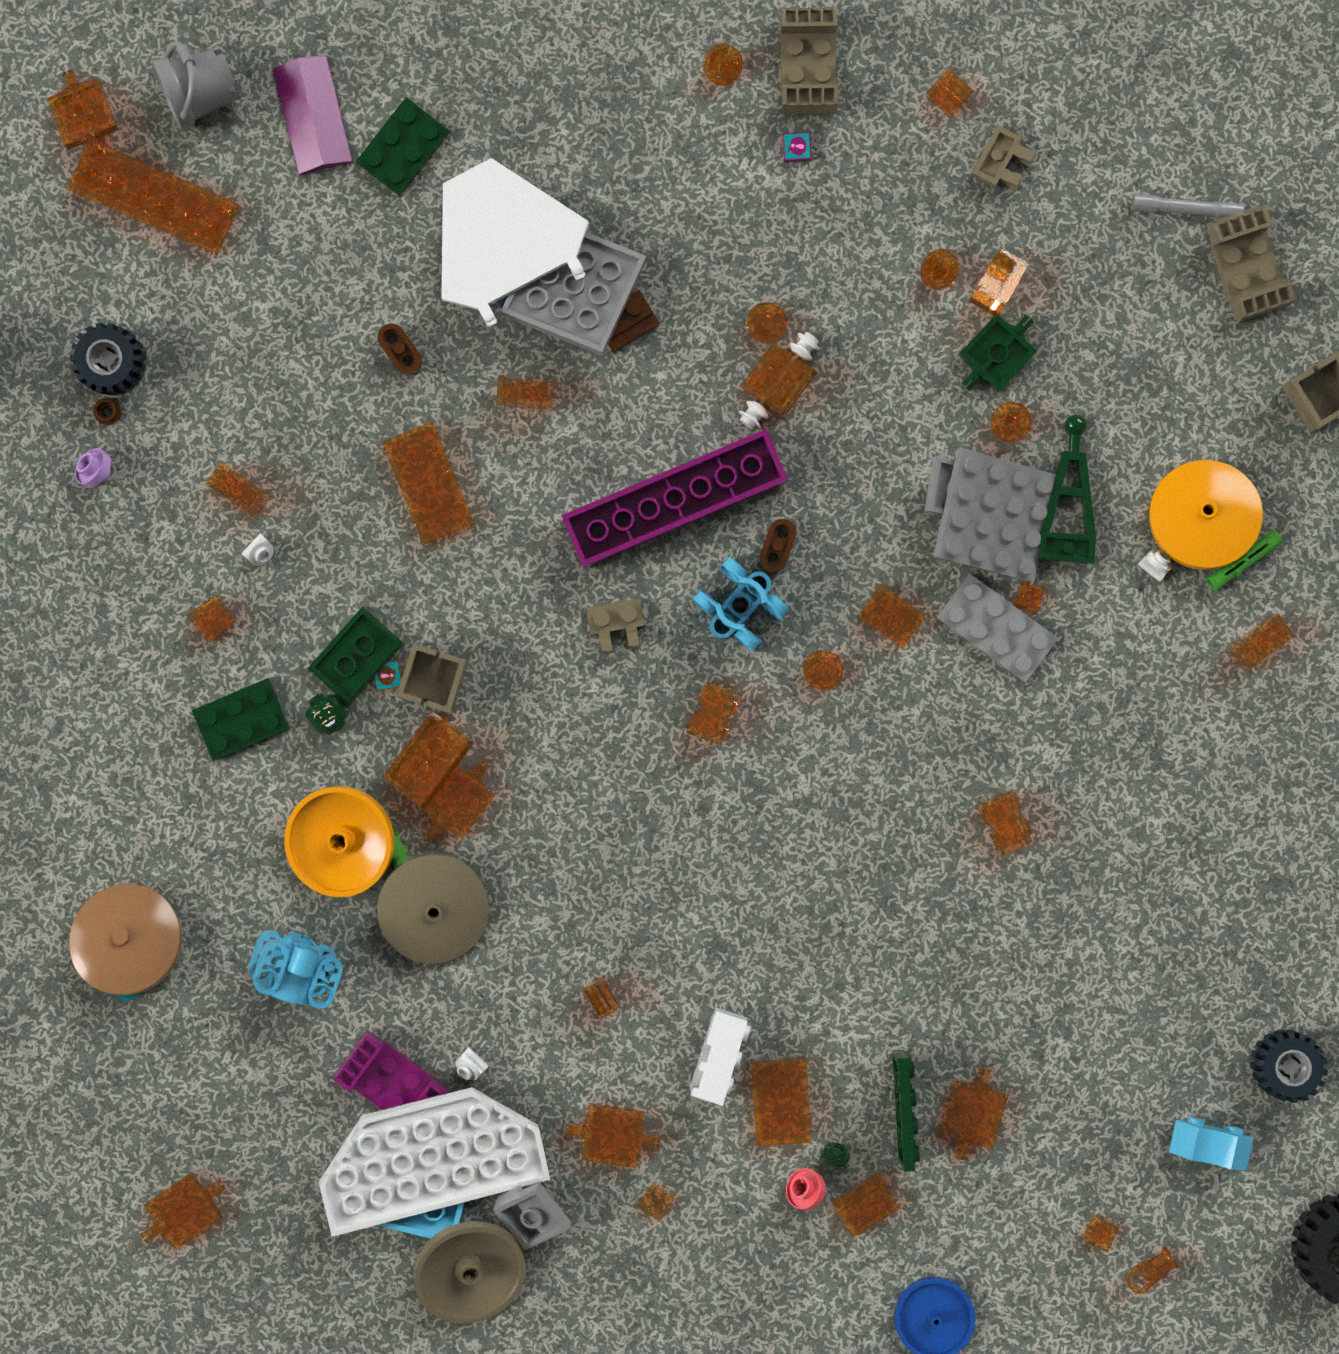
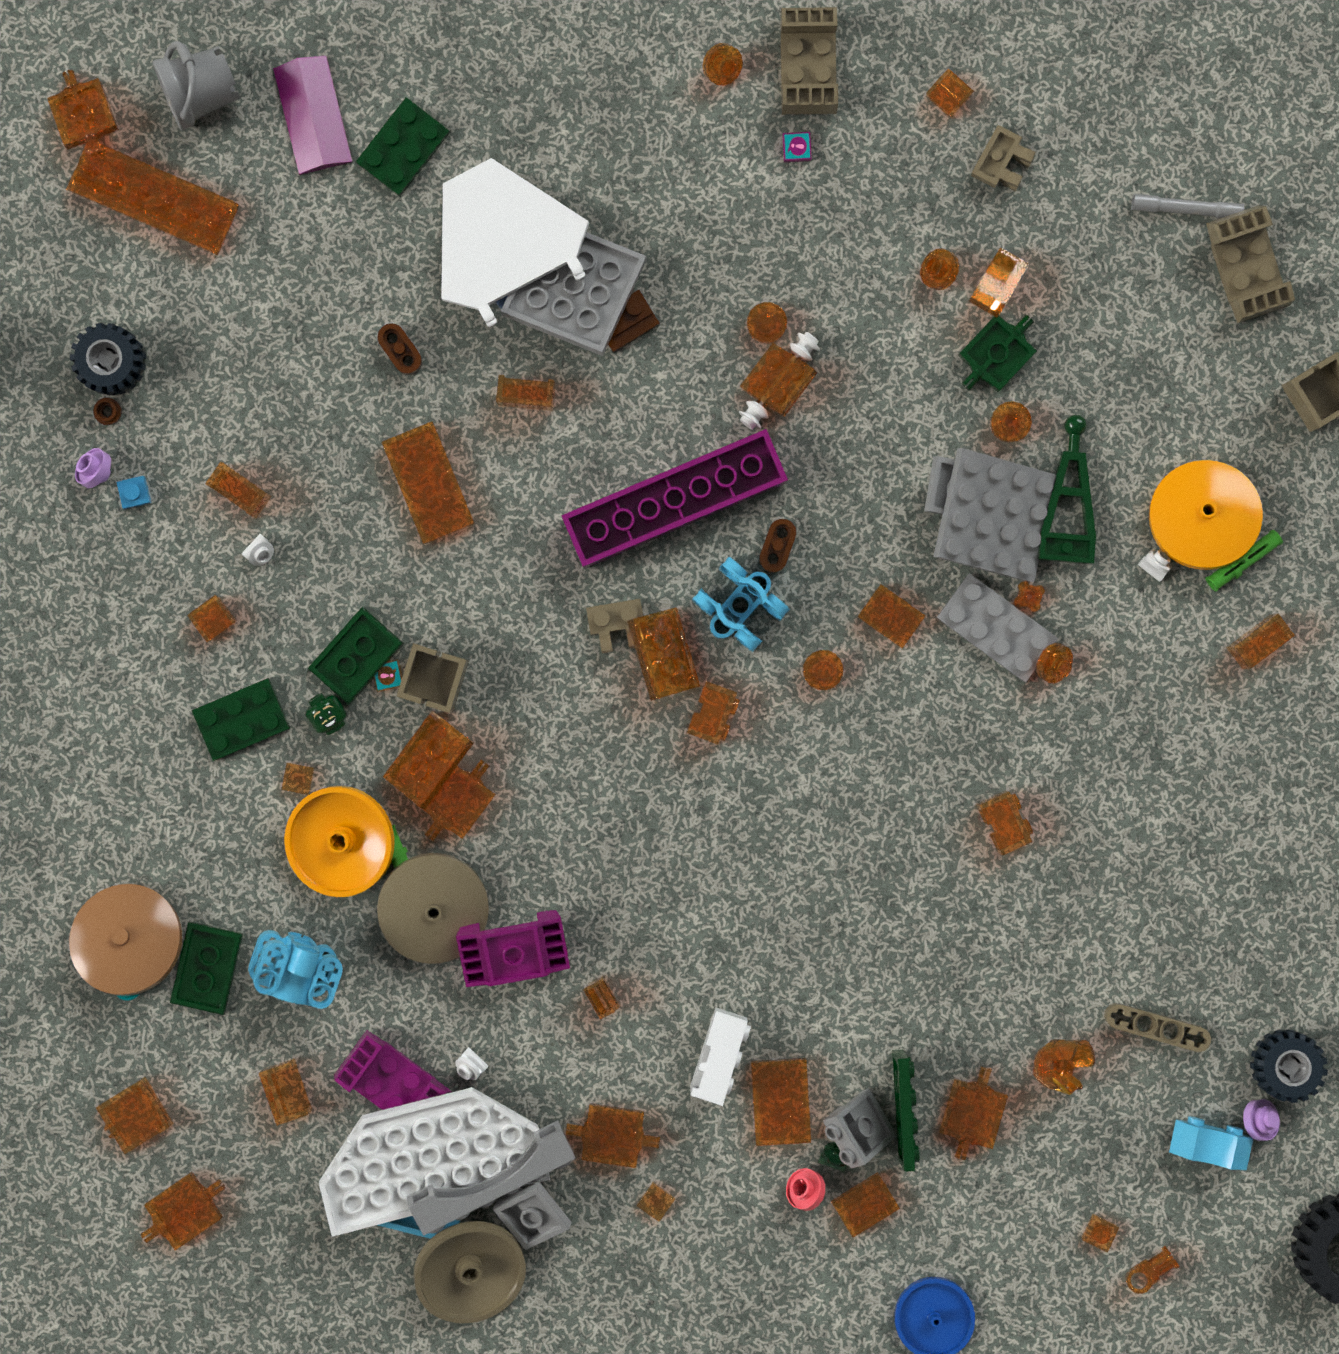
(133, 492): none -> dark azure plate
(134, 1115): none -> clear orange piece
(206, 968): none -> dark green tile
(285, 1091): none -> clear orange panel
(298, 778): none -> clear orange tile
(437, 1207): none -> light grey arch
(513, 951): none -> magenta plate
(663, 653): none -> clear orange plate
(859, 1129): none -> light grey plate
(1054, 663): none -> clear orange plate
(1056, 1063): none -> clear orange helmet
(1157, 1027): none -> dark tan beam
(1261, 1120): none -> lavender plate

